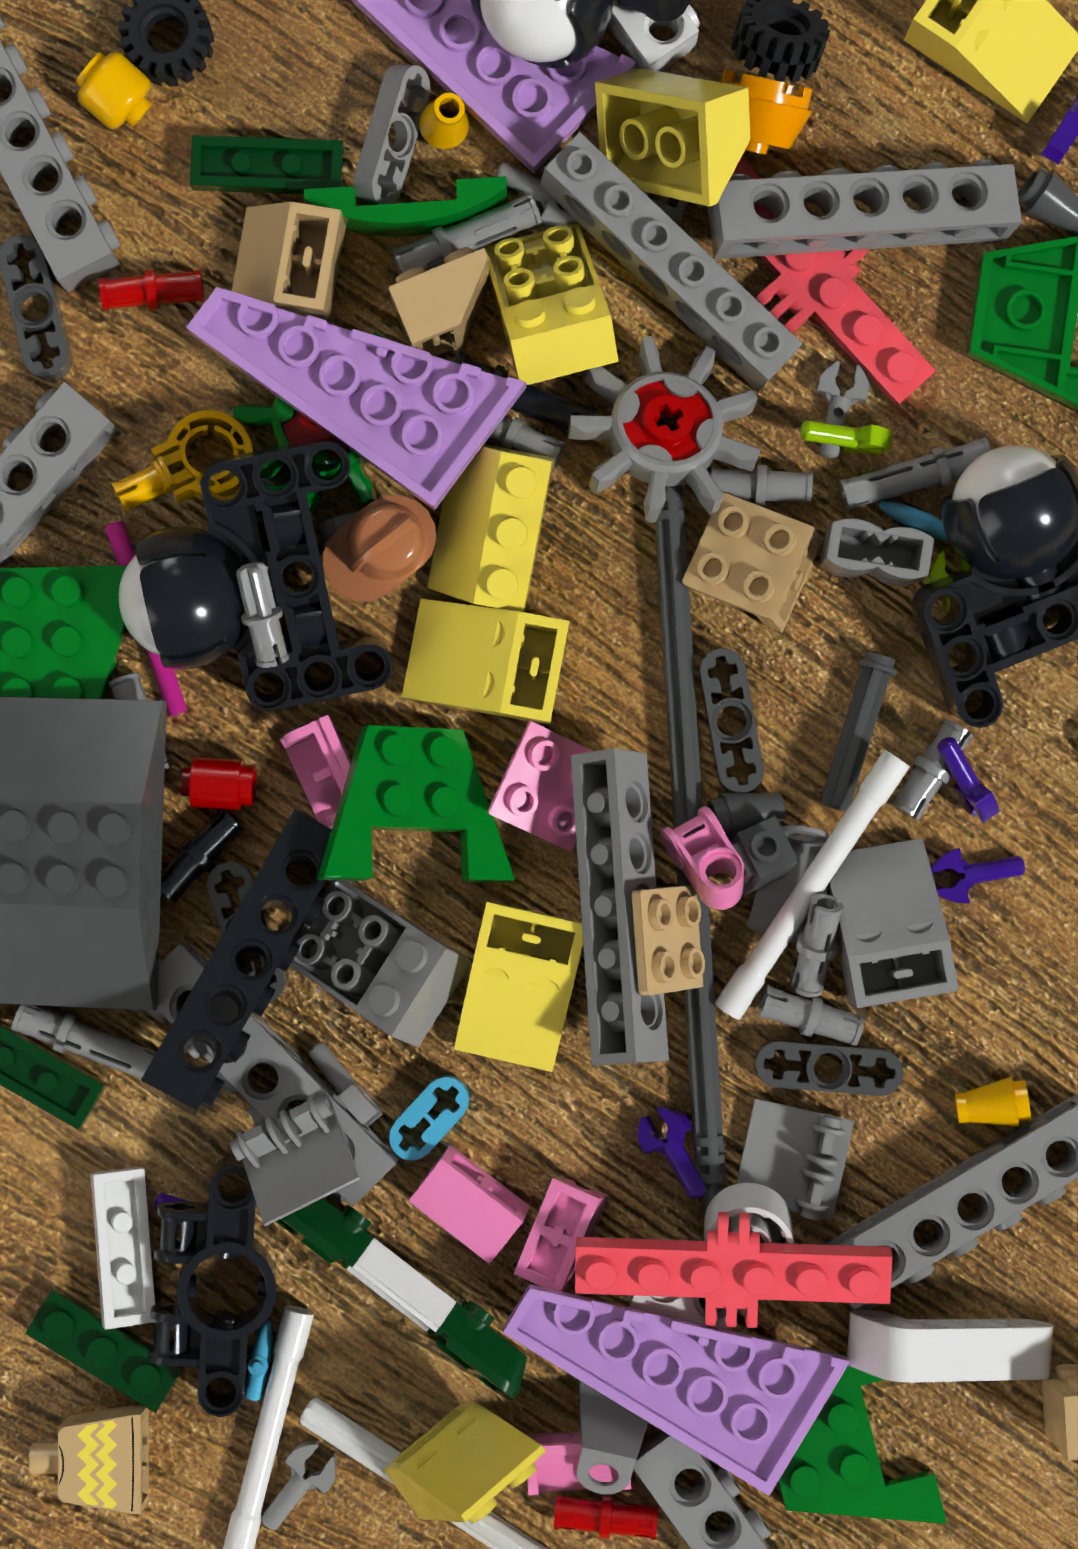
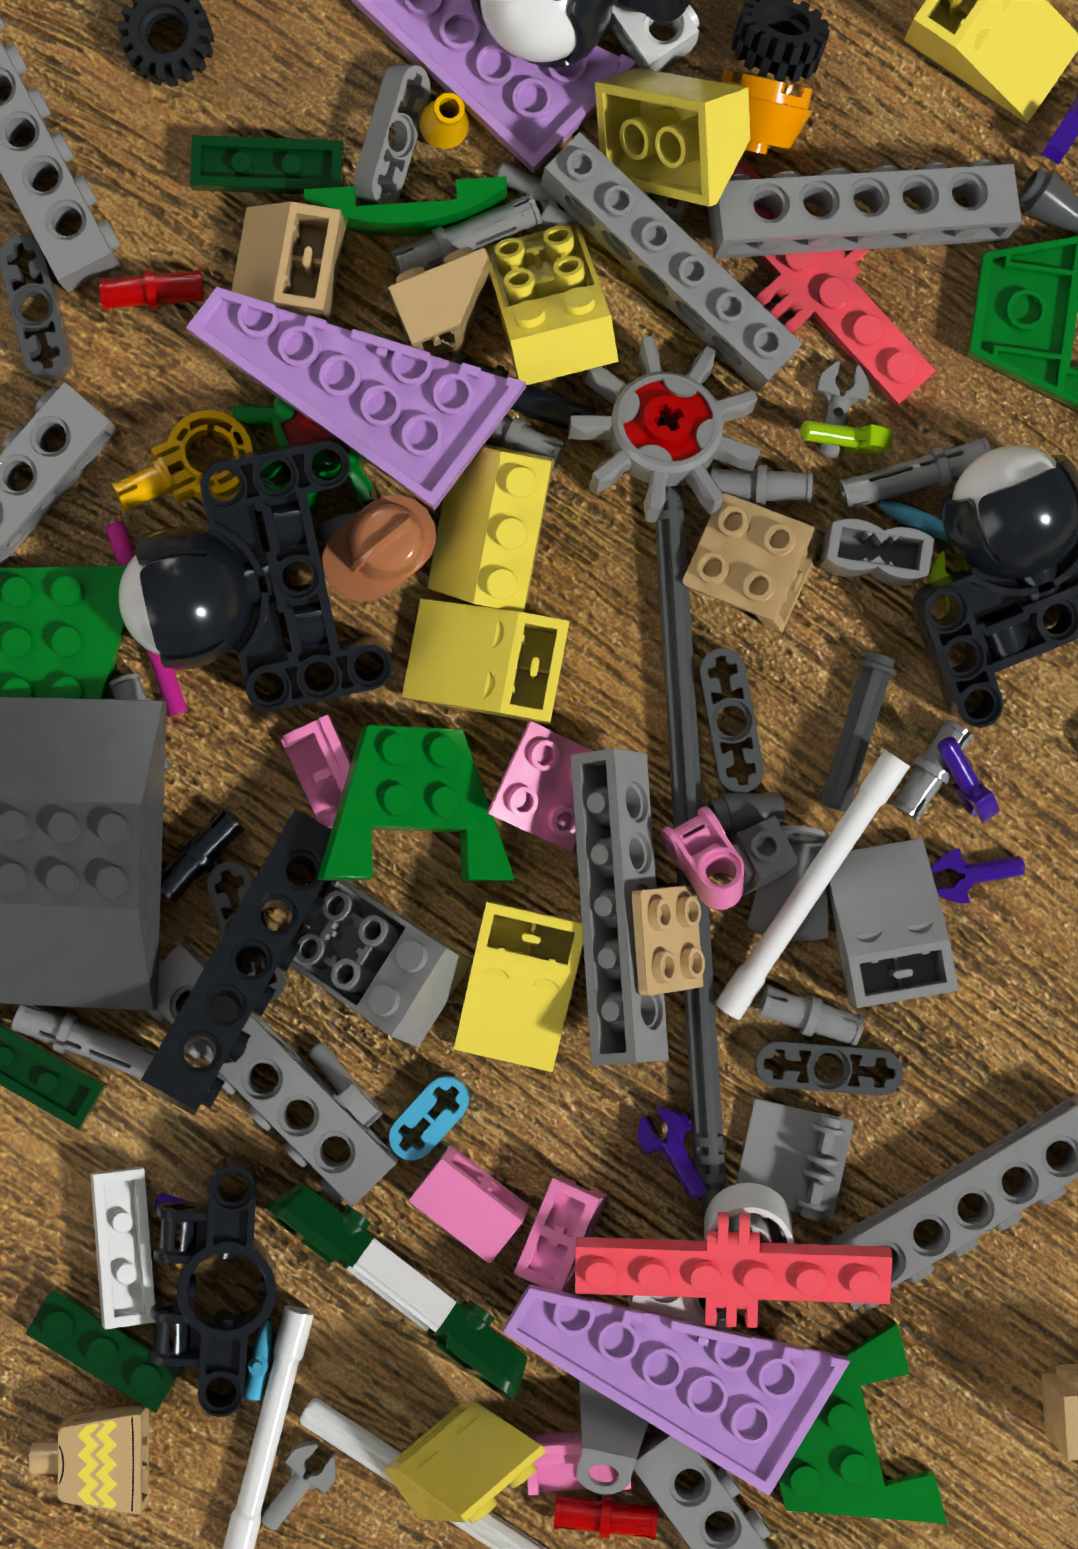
(114, 90): yellow head -> none
(219, 783): red brick -> none
(261, 615): light grey axle -> none
(295, 1158): light grey hinge -> none
(817, 945): light grey pin -> none
(948, 1348): white beam -> none
(995, 1103): yellow cone -> none

